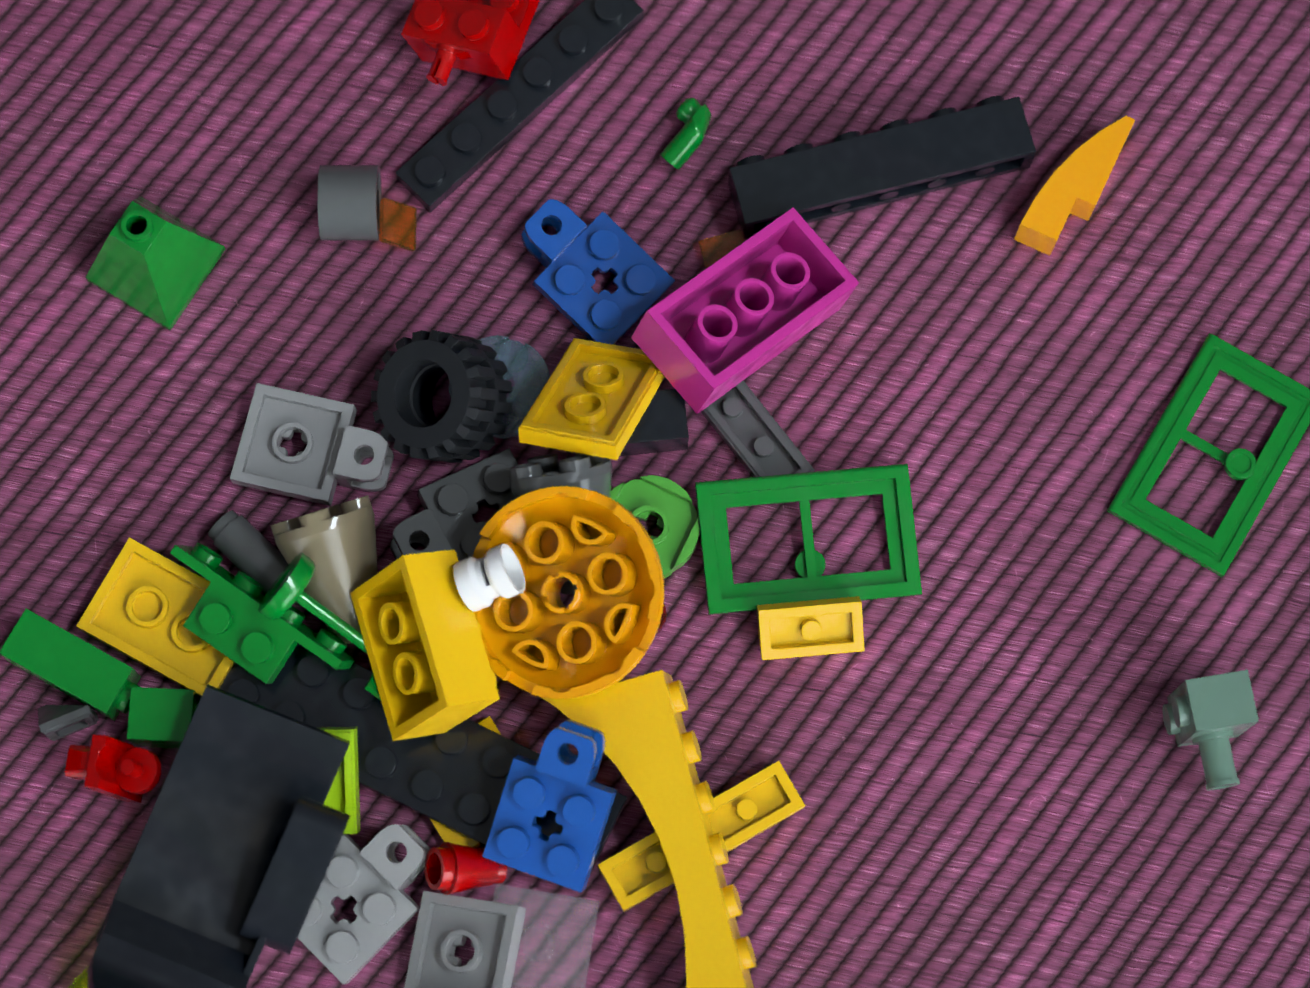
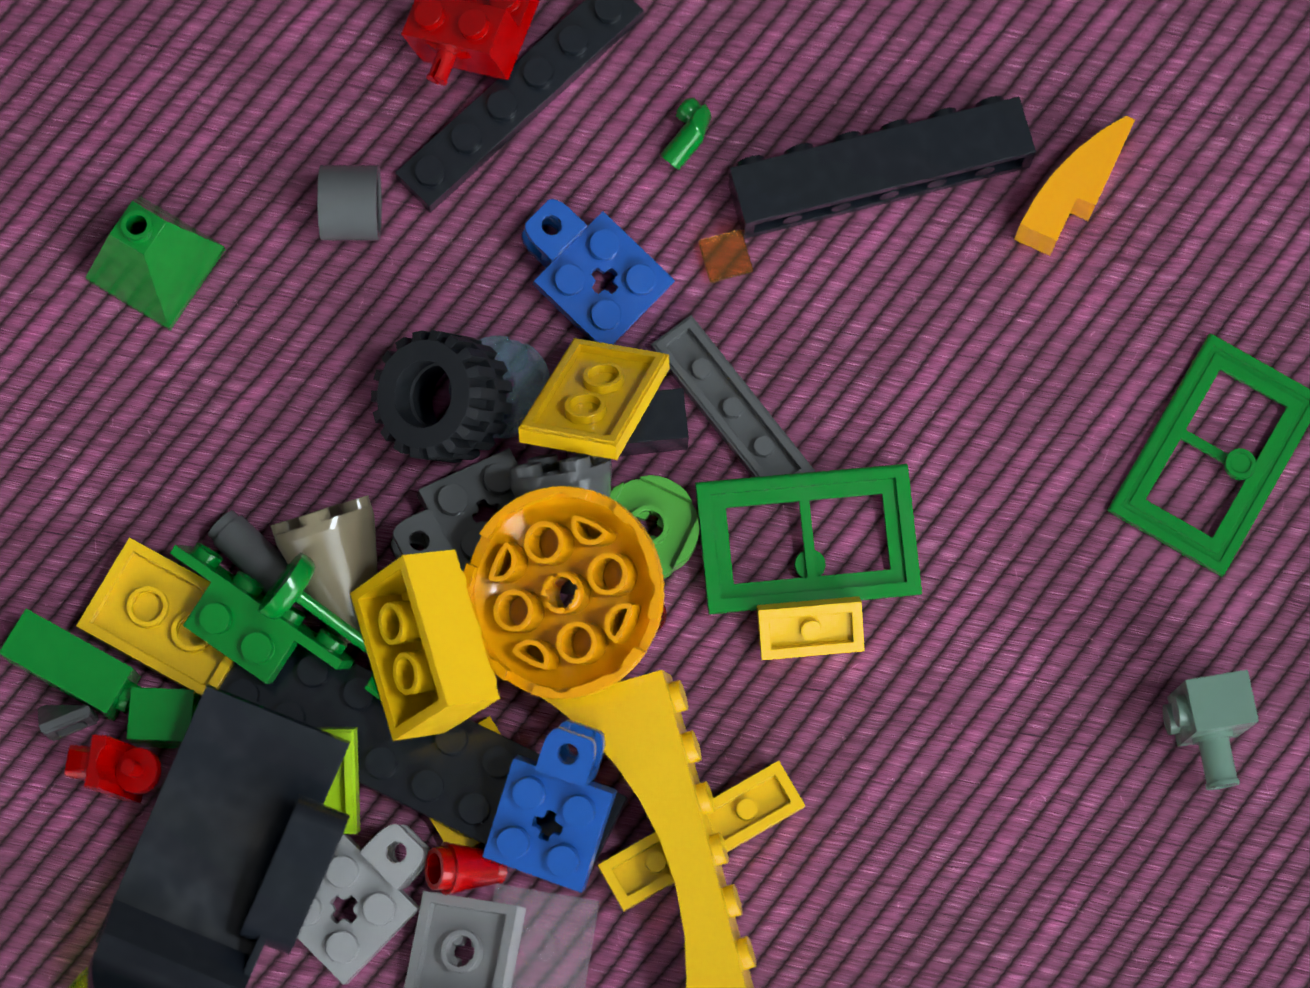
(331, 454): light grey plate -> none
(397, 224): clear orange piece -> none
(489, 577): white wheel -> none
(744, 310): dark pink brick -> none

